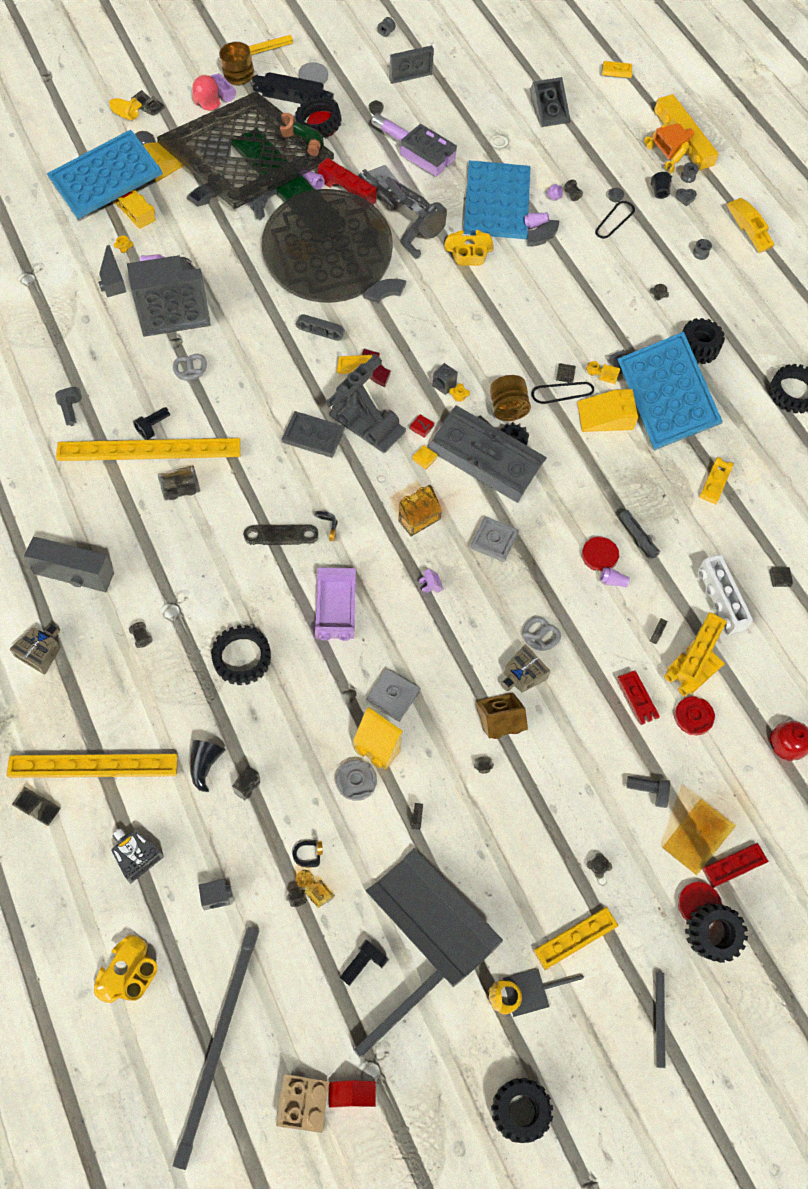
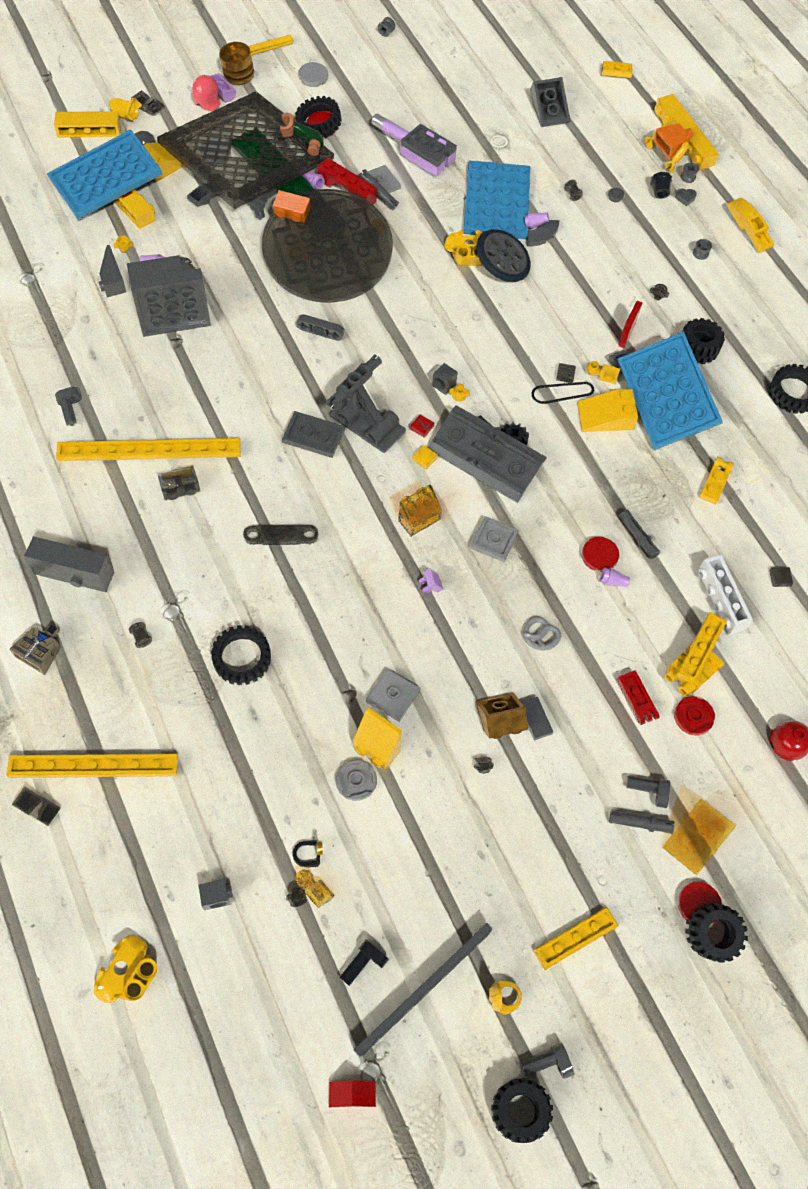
(87, 124): none -> yellow brick
(134, 854): torso -> none
(143, 425): black piece -> none
(186, 1145): dark grey piece -> none
(196, 373): light grey piece -> none
(202, 758): black hat -> none
(246, 783): clear smoke piece -> none
(288, 88): black hinge -> none
(291, 206): none -> orange brick
(302, 1103): tan plate -> none
(320, 514): black piece -> none
(335, 603): lavender panel -> none
(348, 364): yellow tile -> none
(376, 107): clear smoke plate -> none
(380, 374): dark red tile -> none
(384, 289): dark grey tile -> none
(411, 64): dark grey plate -> none
(417, 816): clear smoke tile -> none
(429, 221): dark grey plate -> none
(434, 917): dark grey hinge -> none
(503, 255): none -> wedge
(510, 398): pearl gold wheel -> none
(524, 671): dark tan torso -> none
(532, 991): dark grey piece -> none
(537, 719): none -> dark grey tile
(555, 192): lavender plate -> none
(557, 1055): none -> dark grey piece
(603, 237): black piece -> none
(605, 865): clear smoke plate -> none
(630, 324): none -> red tile
(639, 821): none -> dark grey pin
(658, 631): clear smoke tile -> none
(660, 1020): dark grey bar -> none
(735, 865): red tile -> none

